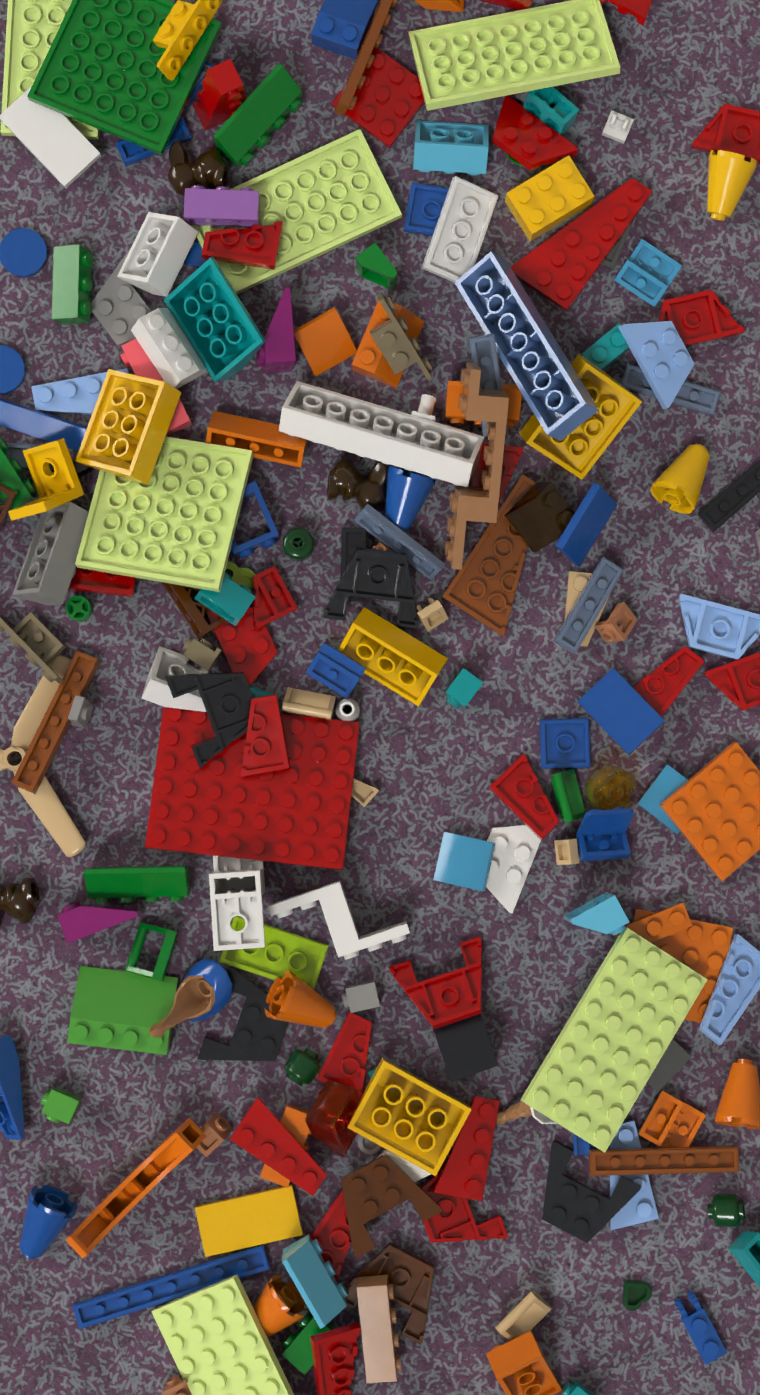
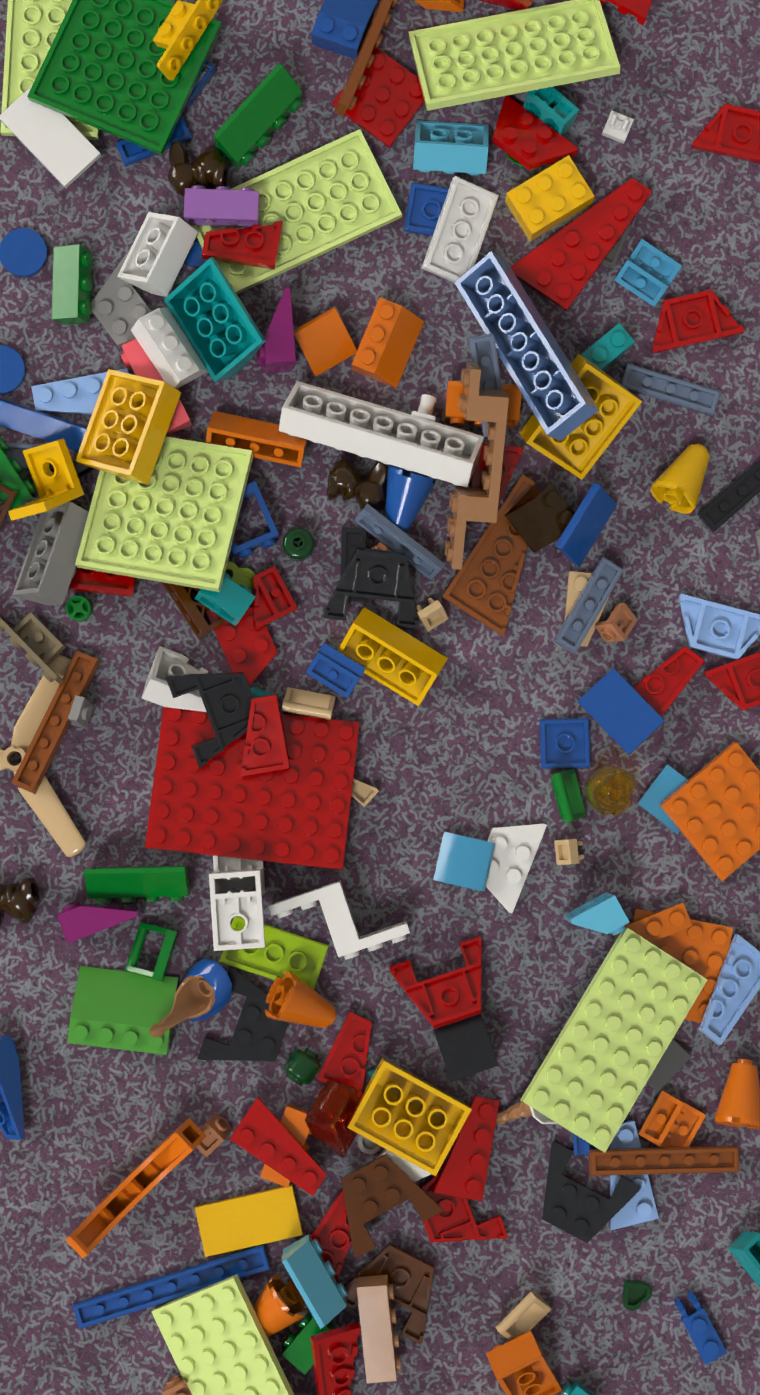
(44, 1219): blue cone -> none
(60, 1105): bright green brick -> none
(202, 653): dark tan brick -> none
(221, 95): red wedge -> none
(347, 717): white cone -> none
(361, 996): light grey brick -> none
(376, 267): green tile -> none
(395, 343): dark tan bracket -> none
(462, 689): teal brick -> none
(525, 798): red wing -> none
(604, 834): blue bracket -> none
(660, 357): light blue wing -> none
(726, 182): yellow cone -> none
(726, 1210): dark green head -> none

